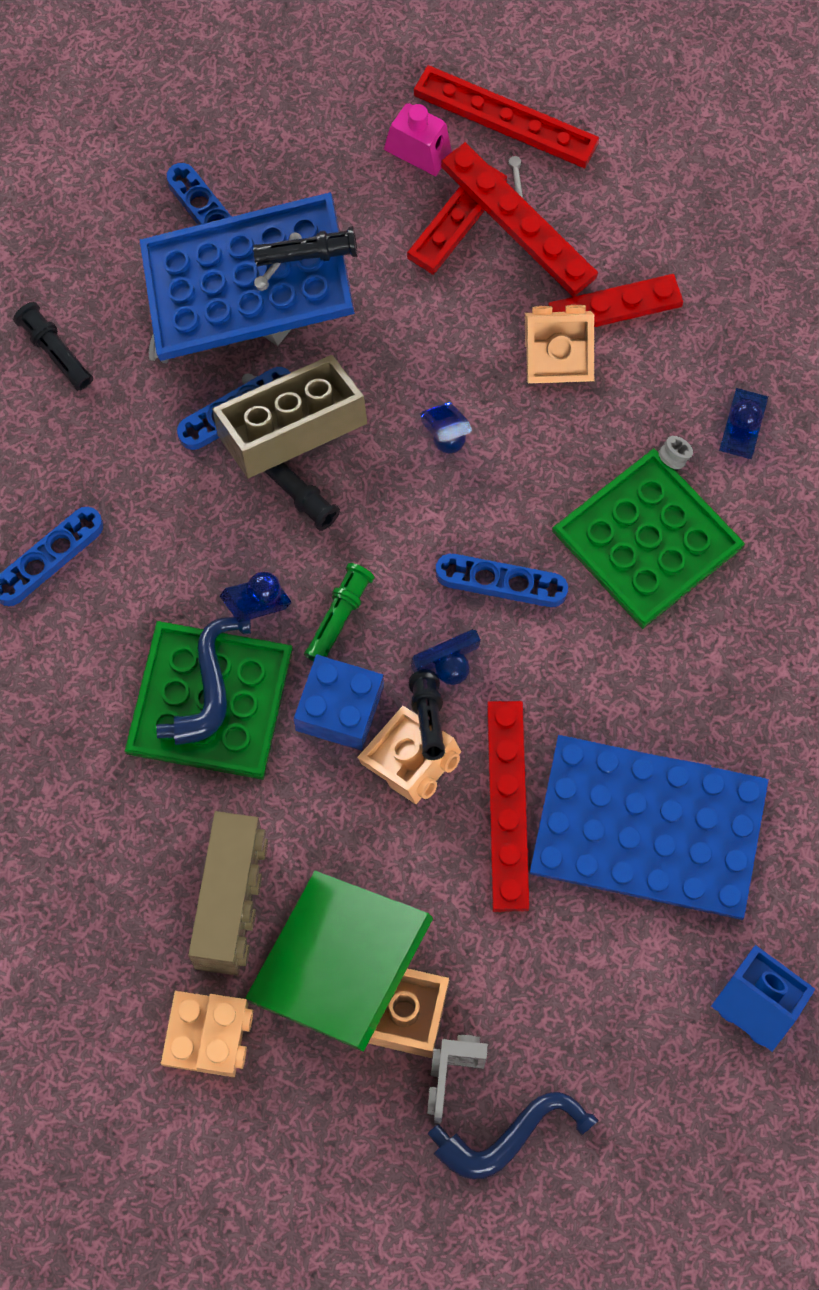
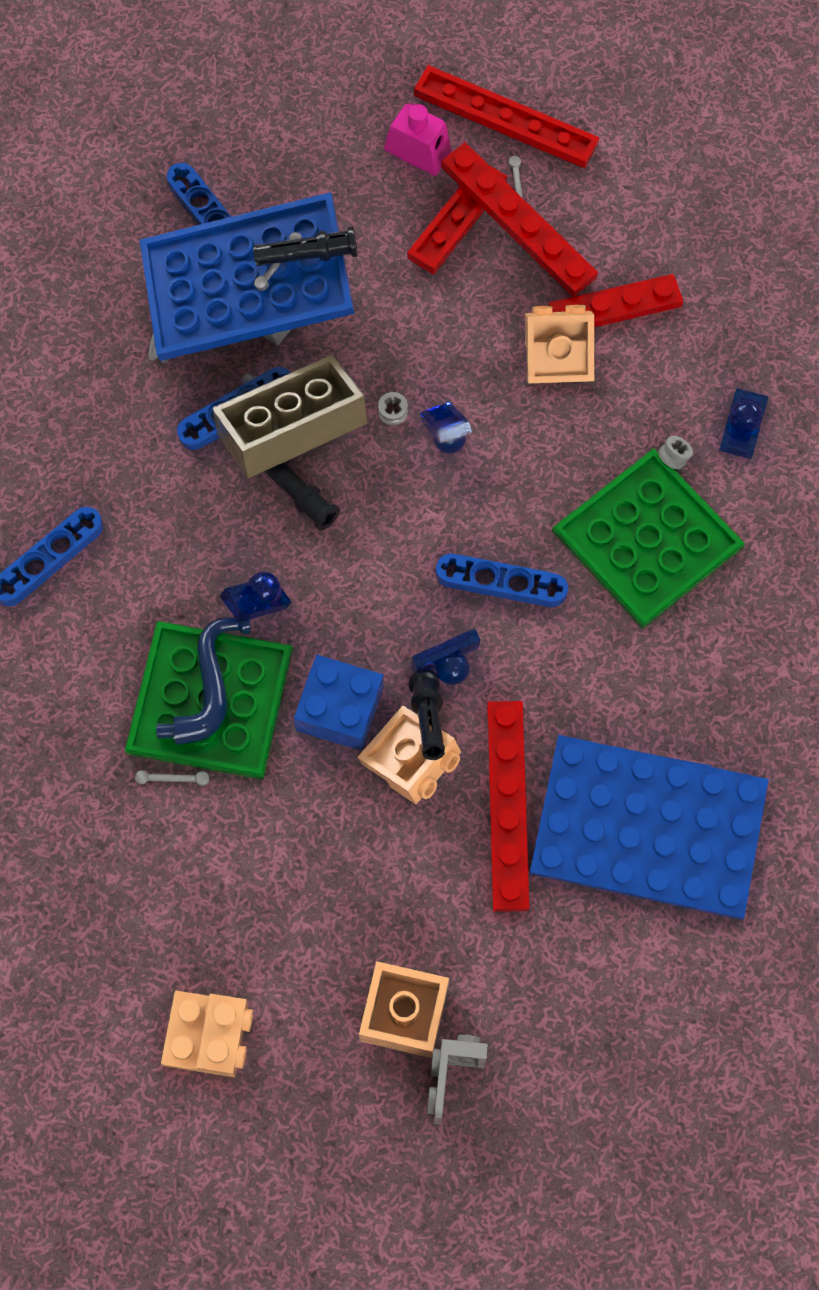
(44, 335): black pin -> none
(200, 778): none -> light grey hinge
(226, 894): dark tan brick -> none
(339, 959): green tile -> none
(344, 601): green pin -> none
(392, 419): none -> light grey bush
(486, 1163): dark blue animal -> none
(763, 998): blue slope -> none

